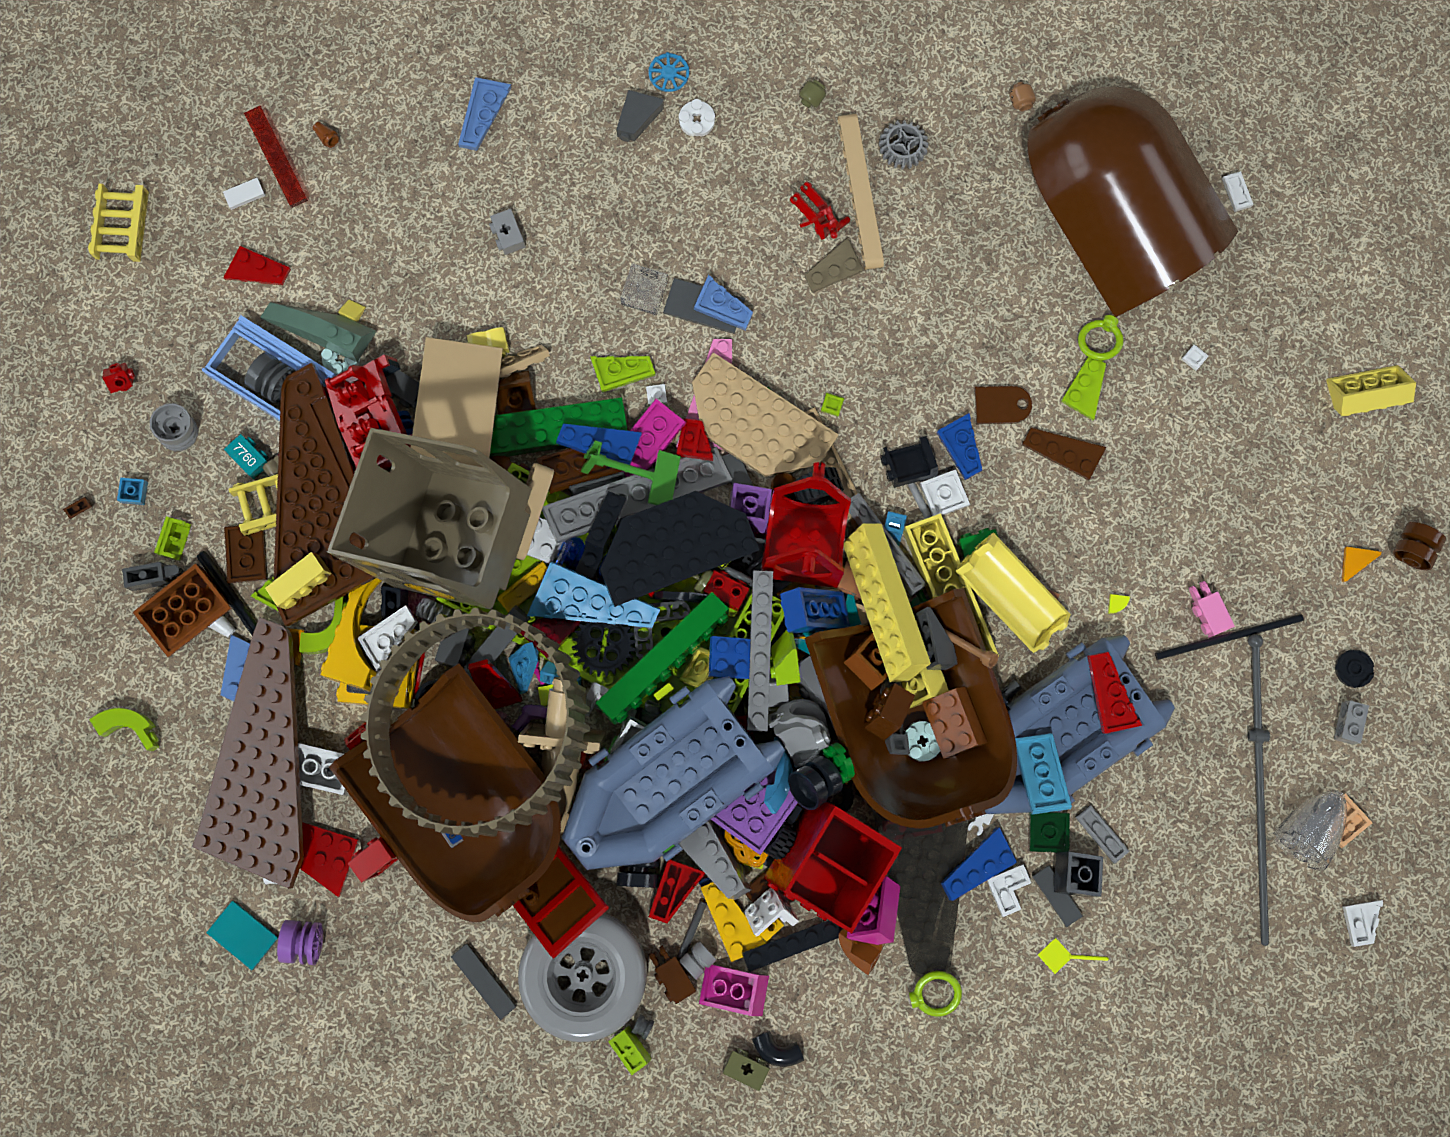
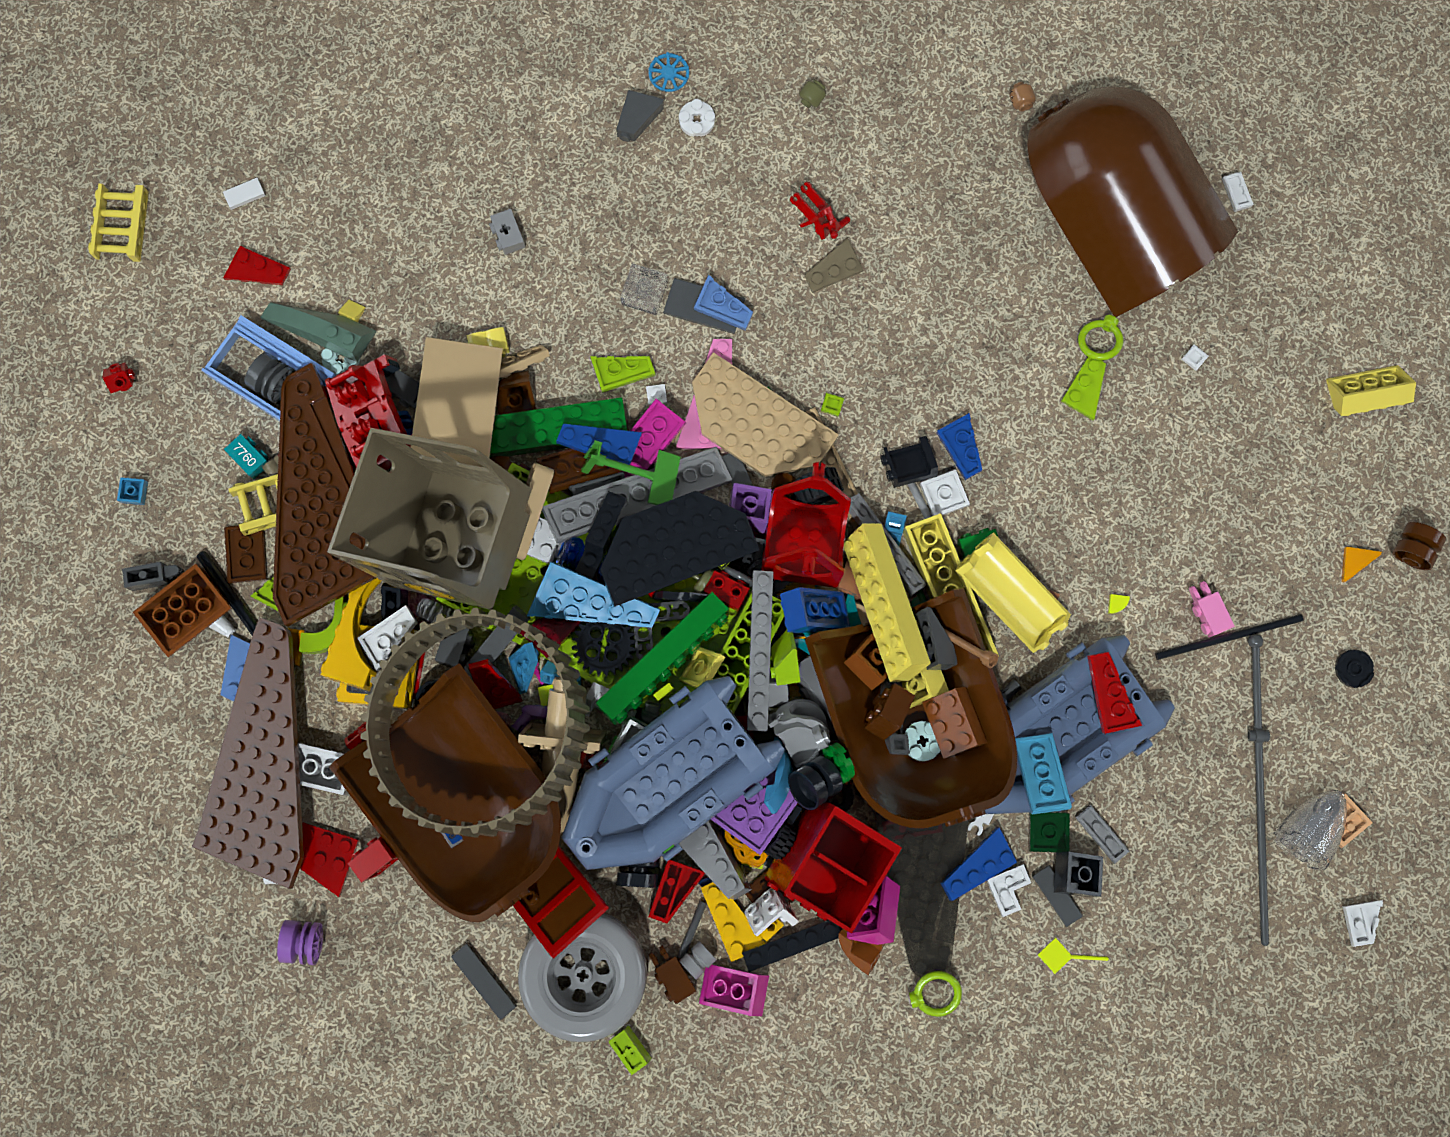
(77, 507): reddish brown piece -> none
(113, 719): lime arch -> none
(170, 418): light grey wheel -> none
(172, 538): lime hinge -> none
(242, 935): teal tile -> none
(275, 156): clear red plate -> none
(298, 581): light yellow brick -> none
(326, 135): dark orange cone -> none
(482, 109): medium blue wing -> none
(523, 588): yellow tile -> none
(643, 1027): dark grey wheel -> none
(694, 441): red wing -> none
(729, 657): blue plate -> none
(751, 1078): olive brick -> none
(777, 1055): black cylinder -> none
(861, 191): tan beam -> none
(916, 138): light grey gear -> none
(1000, 405): reddish brown tile -> none
(1067, 452): reddish brown wing -> none
(1351, 722): light grey brick -> none

